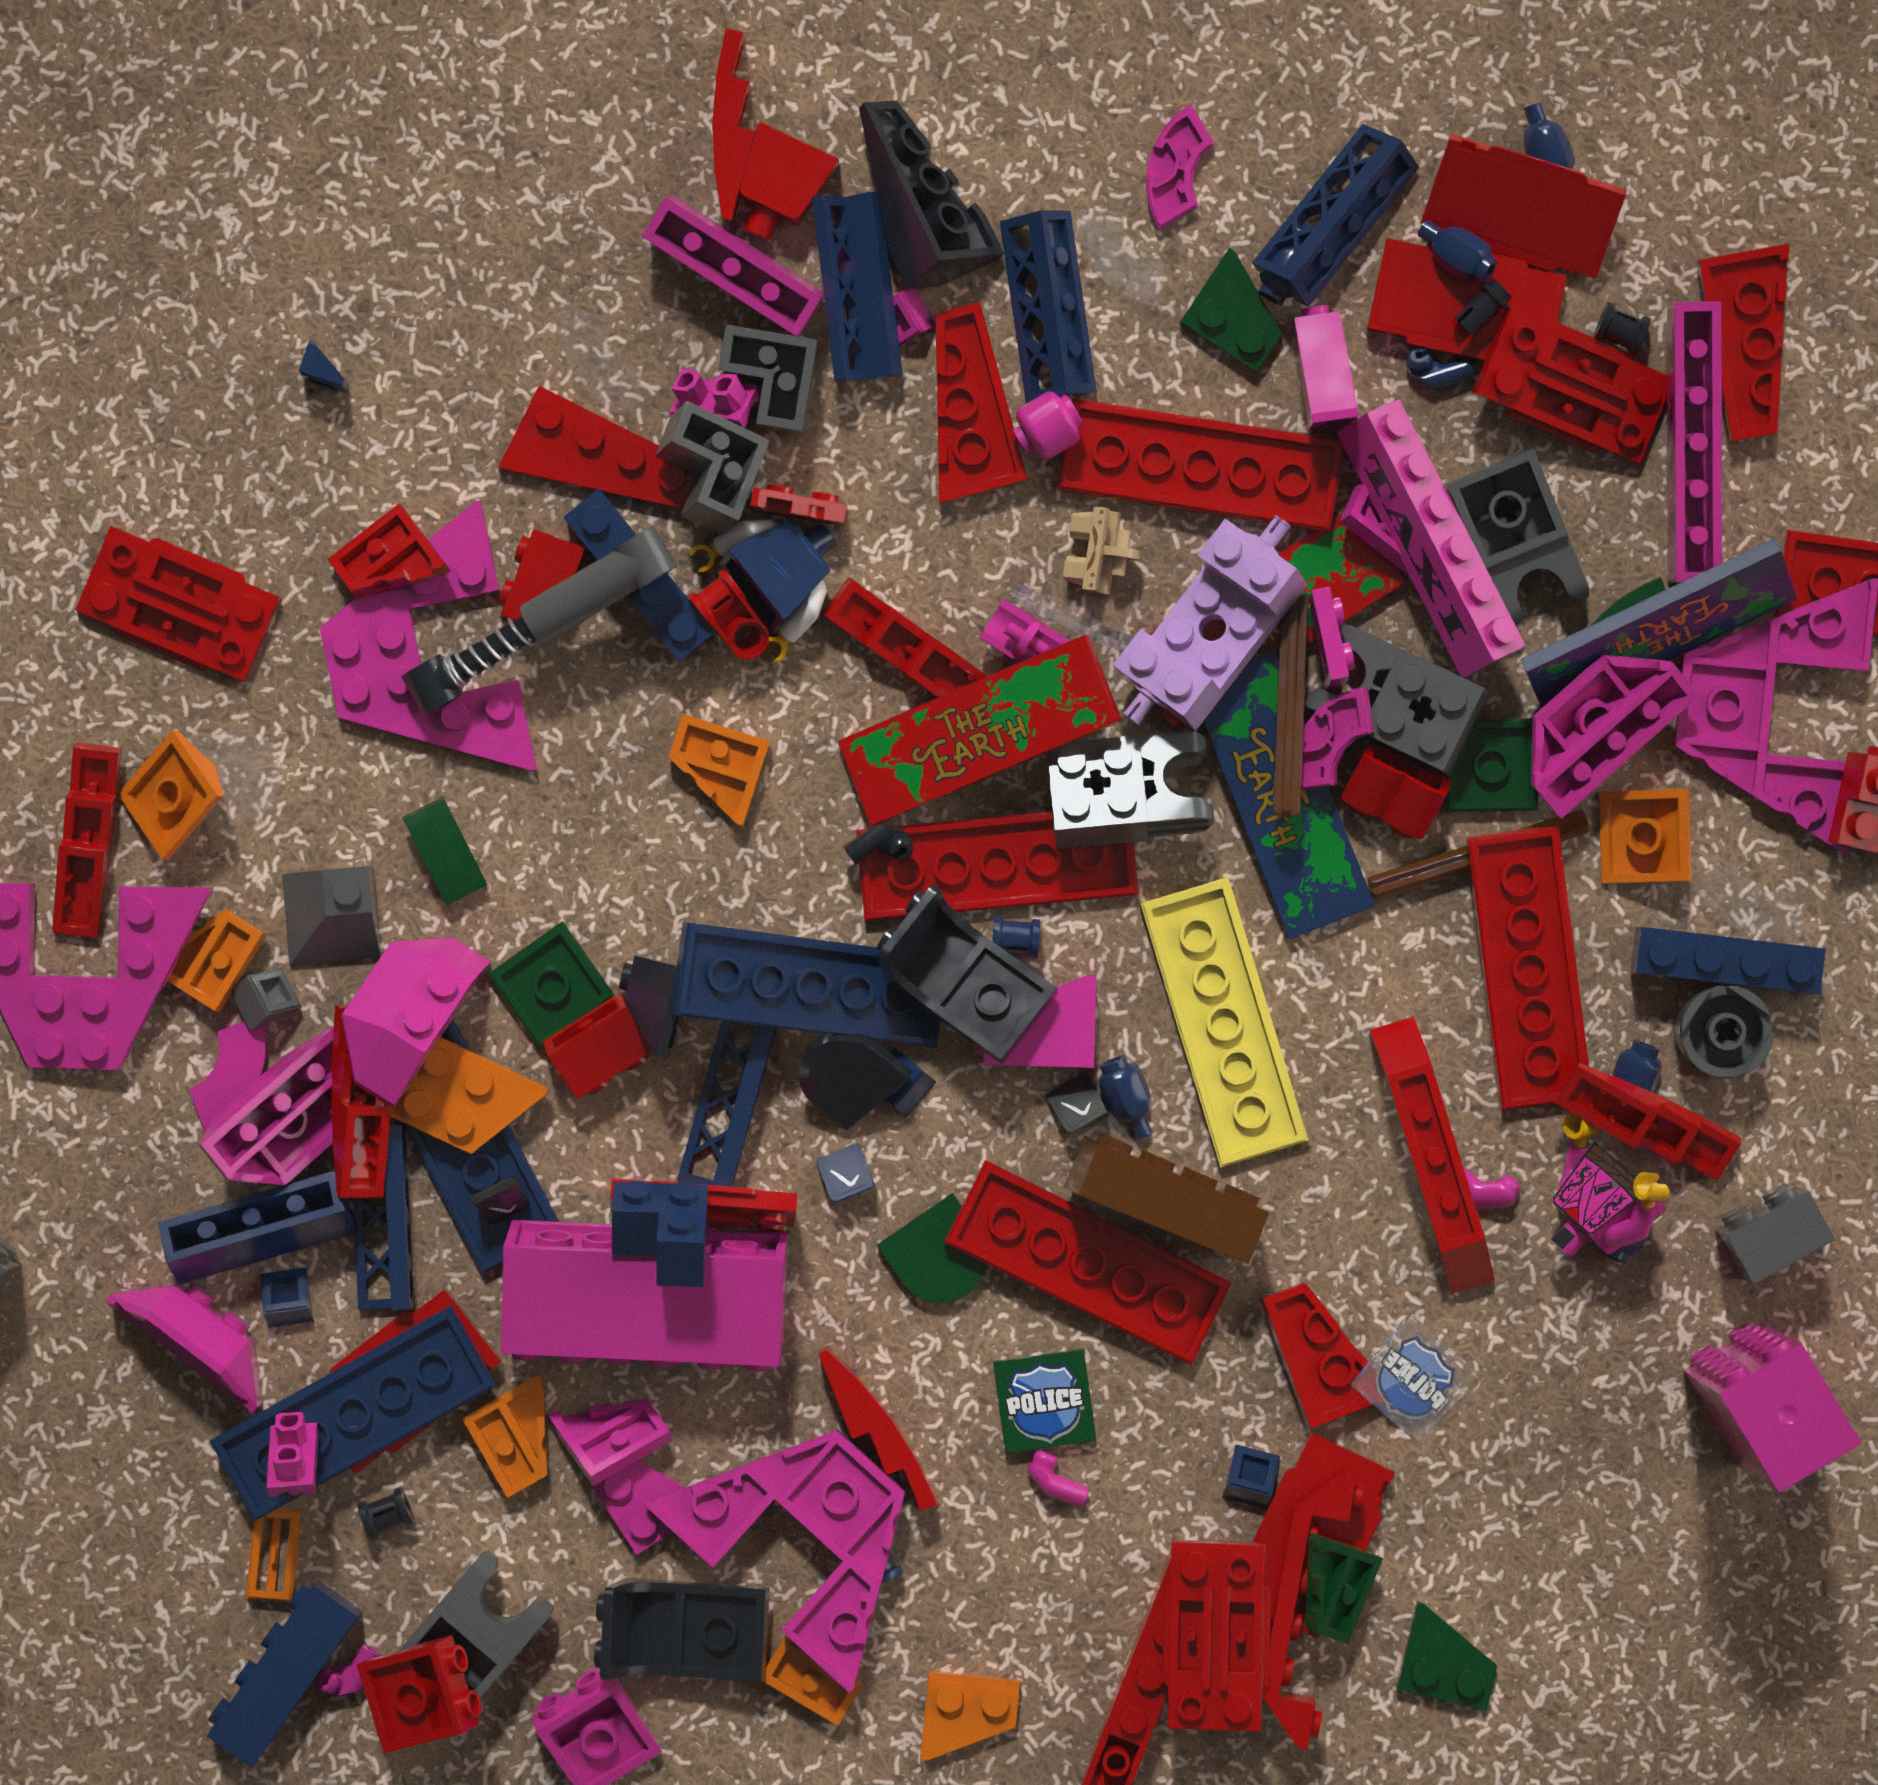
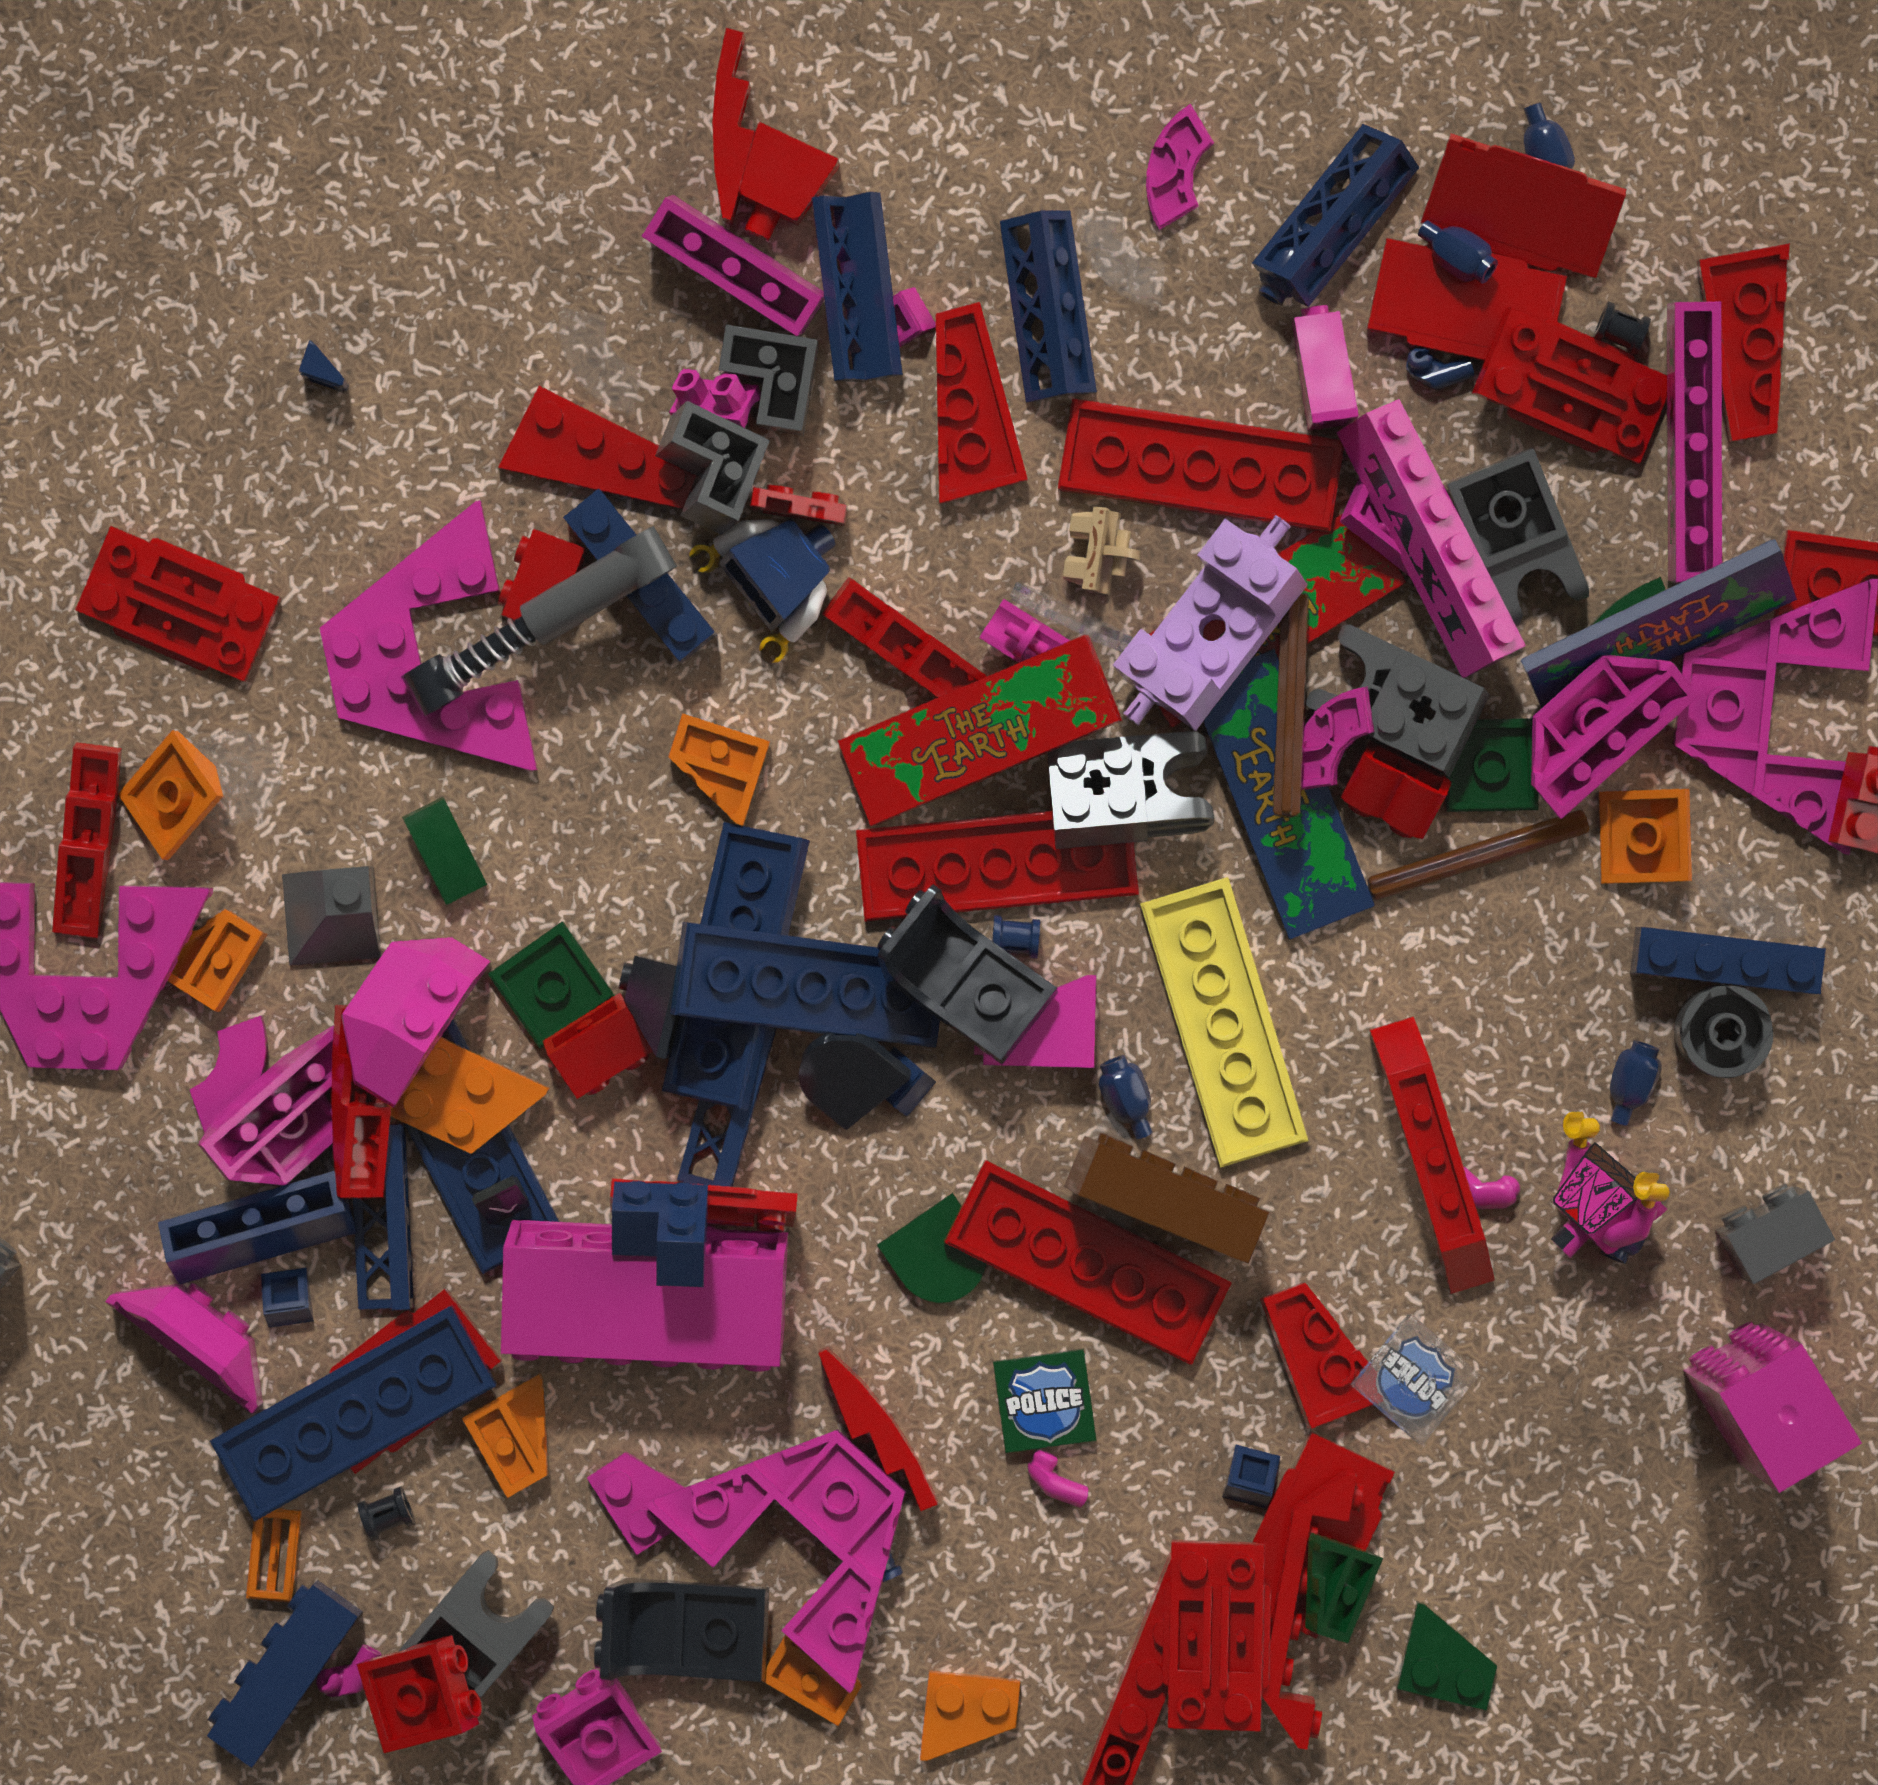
(265, 998): dark grey slope -> none
(292, 1455): dark pink hips -> none
(388, 556): red wing -> none
(610, 1436): dark pink wing -> none
(727, 611): red piece -> none
(751, 890): none -> dark blue tile
(845, 1173): dark blue slope -> none
(882, 840): black arm -> none
(922, 216): black wedge -> none
(1047, 425): dark pink head -> none
(1076, 1103): pearl dark grey slope -> none
(1233, 315): dark green wing -> none
(1336, 656): dark pink wing -> none
(1483, 307): black pin -> none
(1527, 963): red tile -> none
(1648, 1120): red slope -> none

